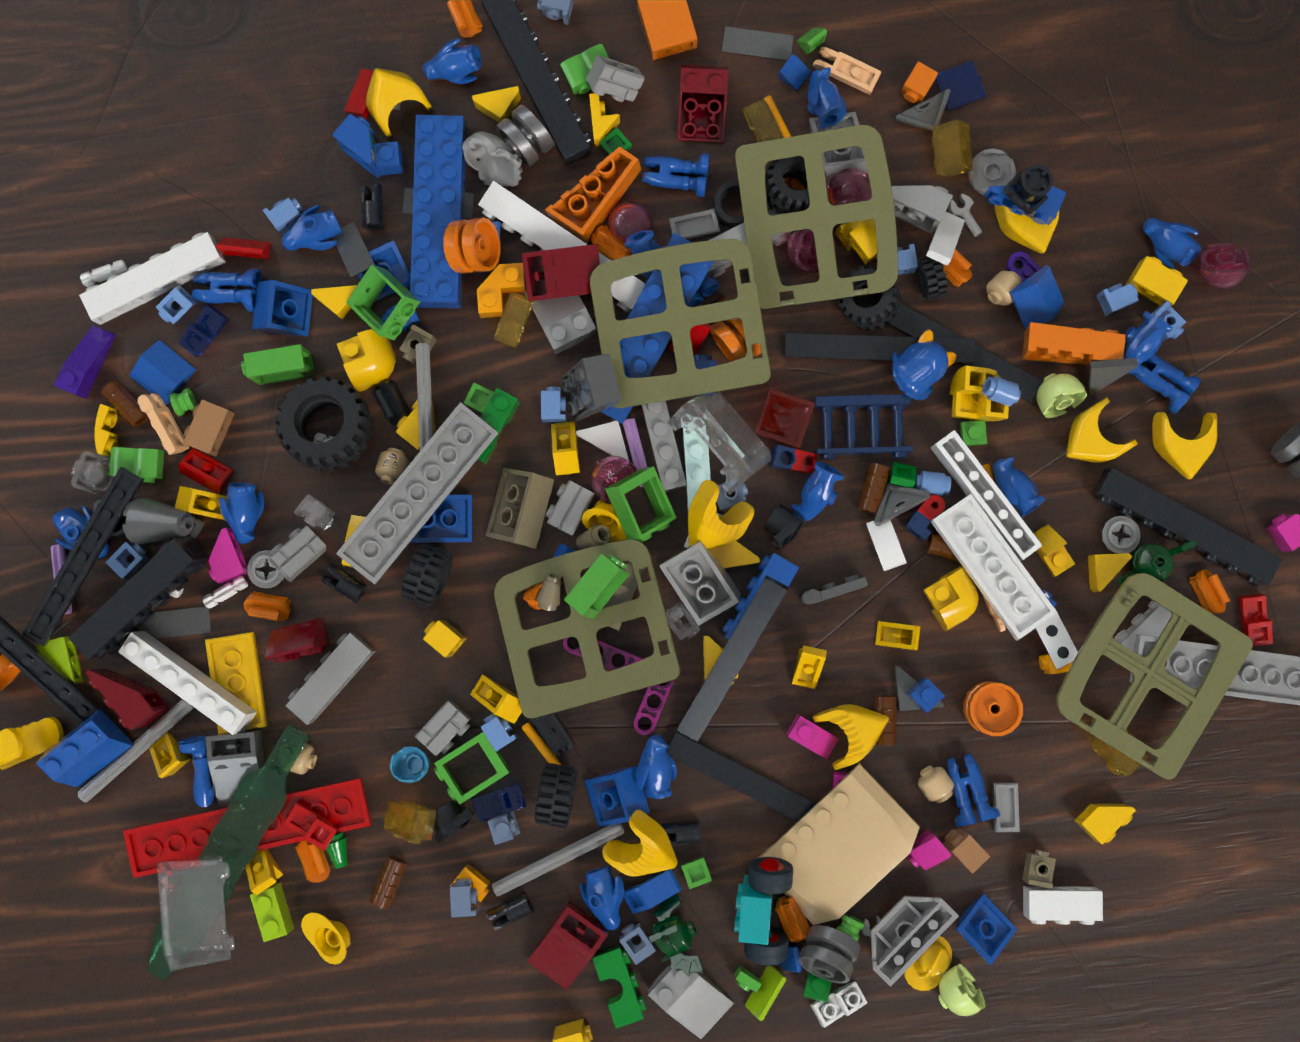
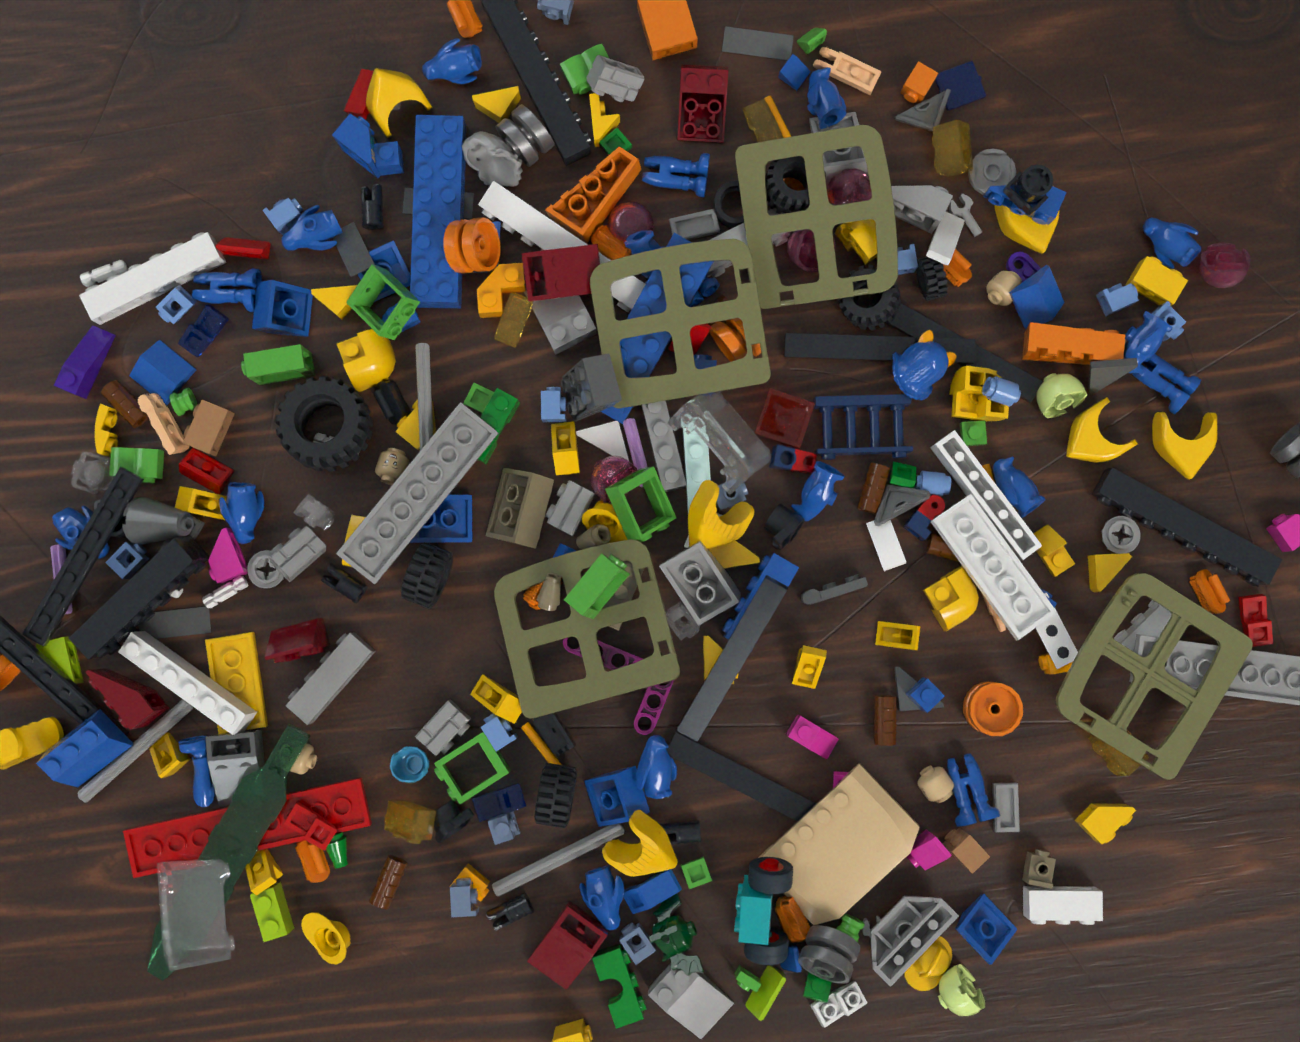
(267, 606): orange piece -> none
(419, 335): dark tan brick -> none
(443, 637): yellow brick -> none
(861, 727): yellow animal -> none
(1144, 560): dark green helmet -> none

